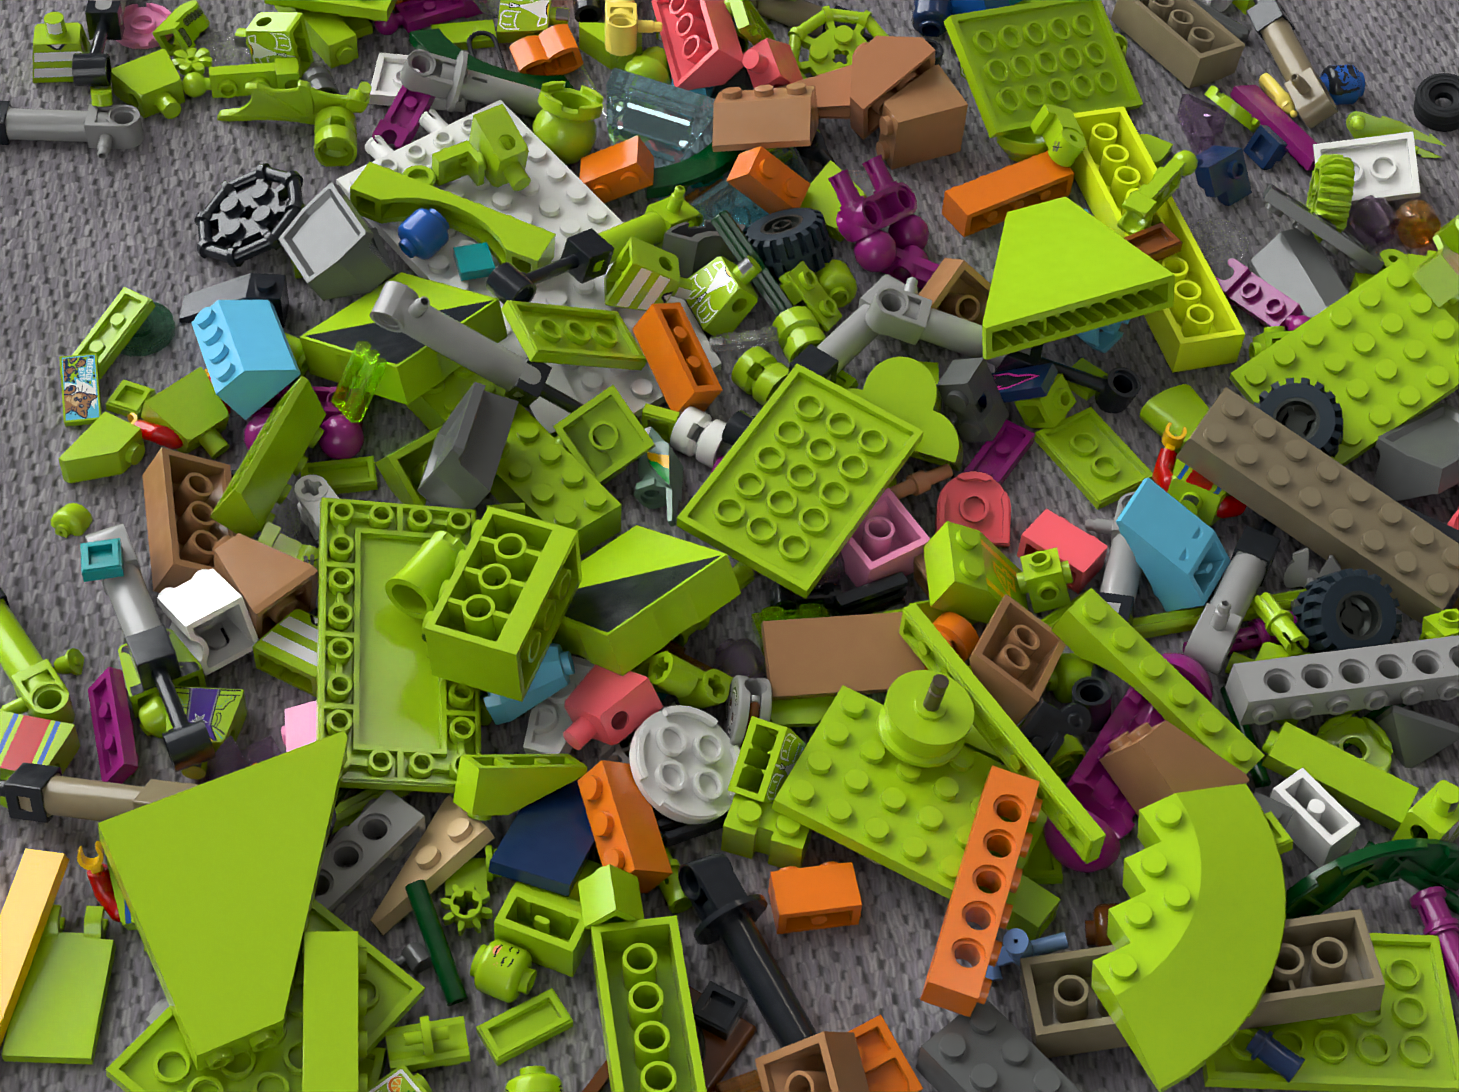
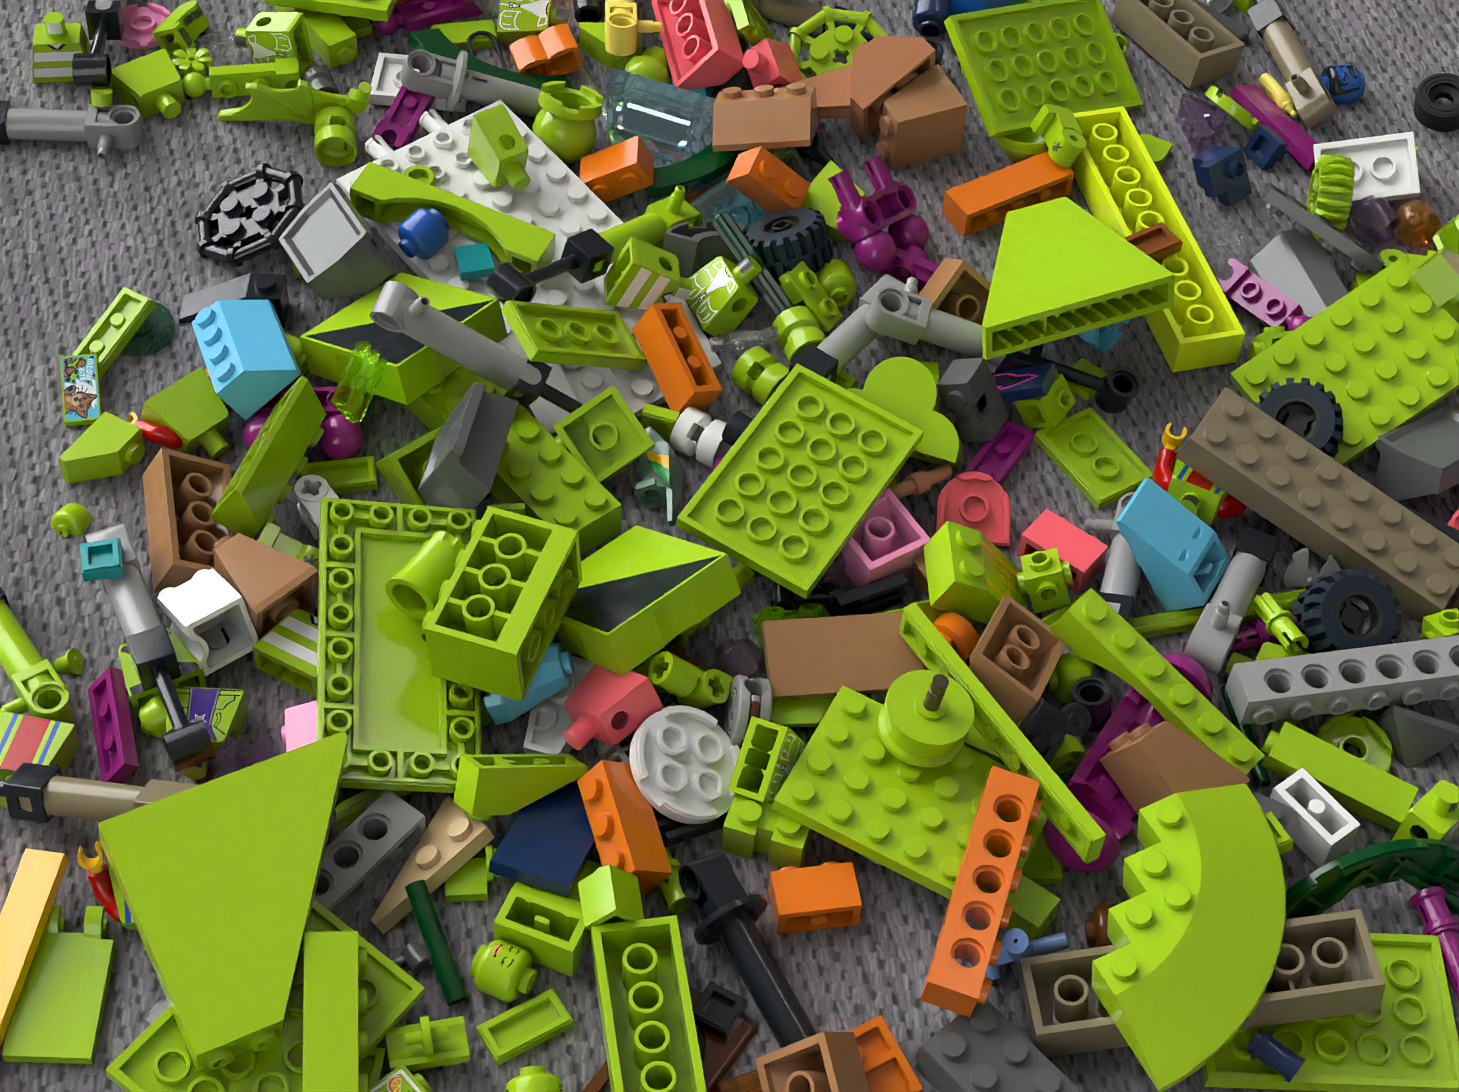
(129, 398): lime tile -> none
(458, 162): lime bracket -> none
(458, 900): lime gear -> none
(1143, 204): lime plate -> none
(1175, 405): lime panel -> none
(1366, 125): lime piece -> none

